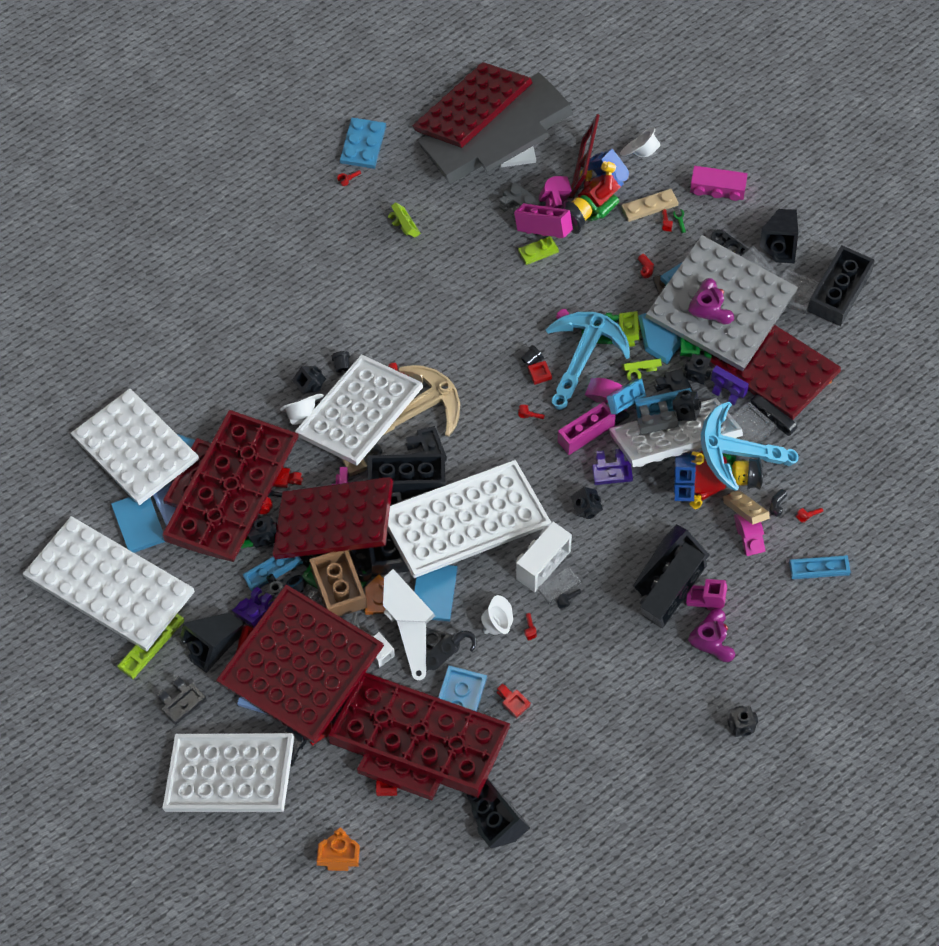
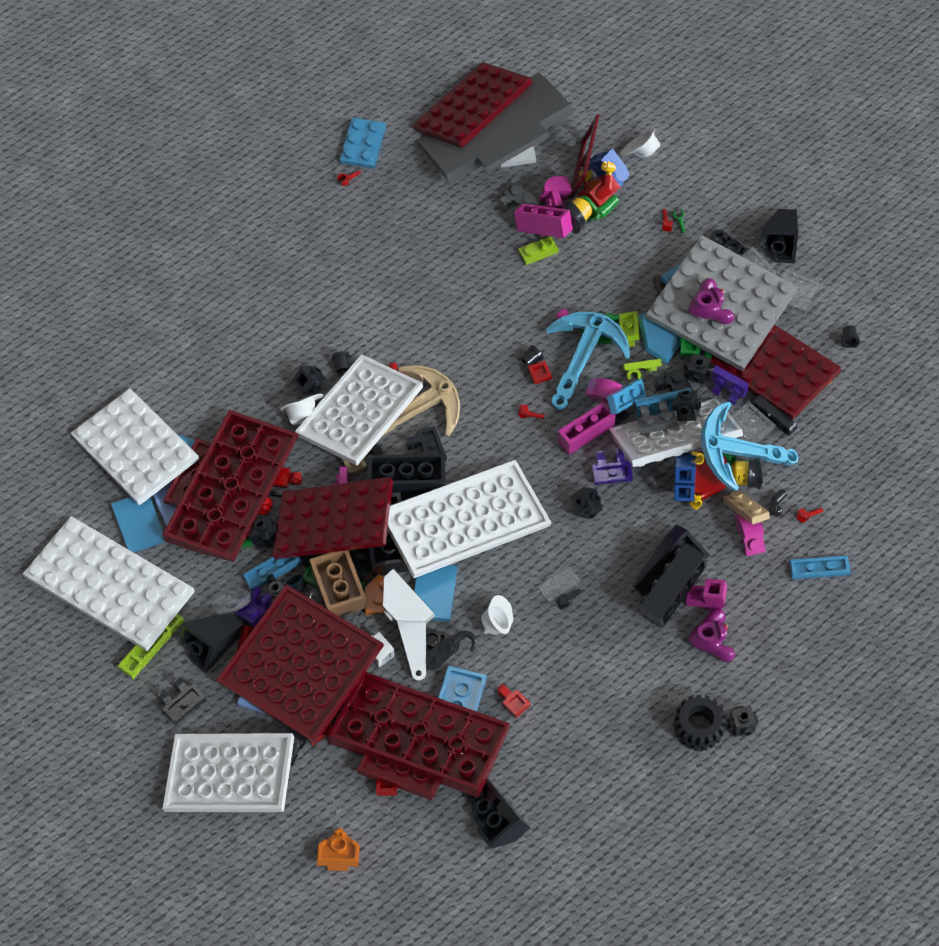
(229, 603): none -> clear tile
(404, 219): lime plate -> none
(530, 633): red hand -> none
(543, 556): white brick -> none
(648, 266): red arm -> none
(649, 205): tan plate -> none
(694, 736): none -> black tyre
(718, 183): dark pink brick -> none
(840, 285): black brick -> none
(849, 337): none -> black piece

